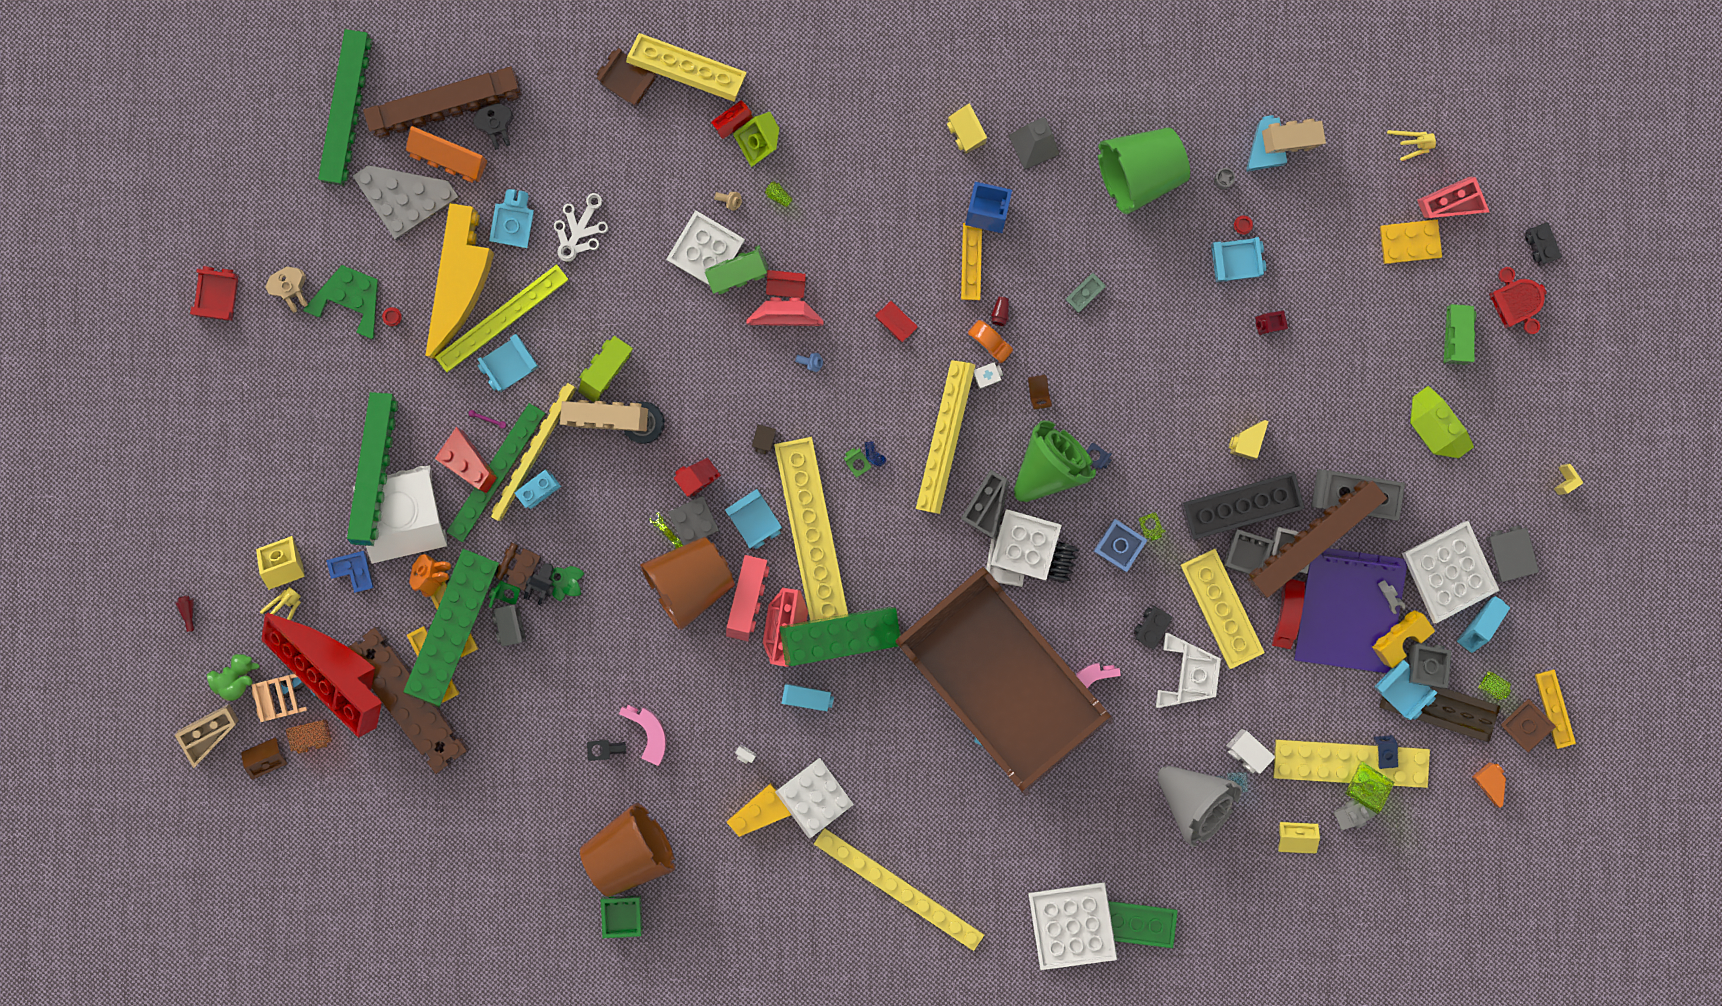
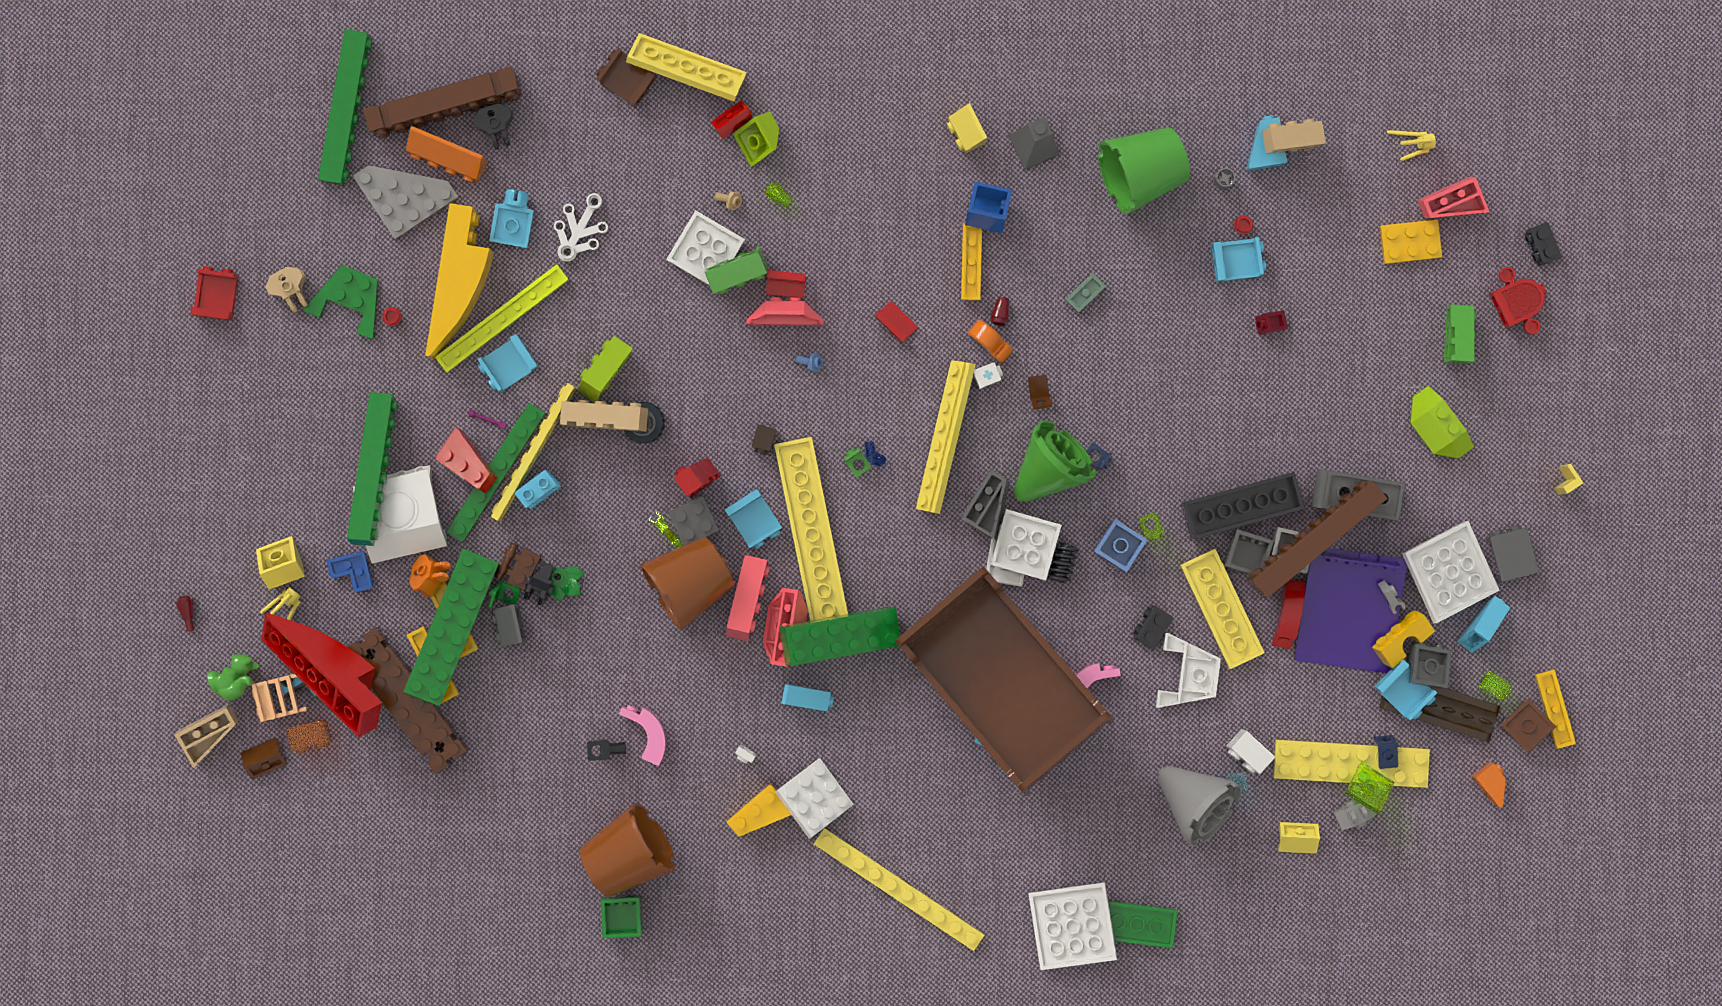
(1248, 442): light yellow slope -> none

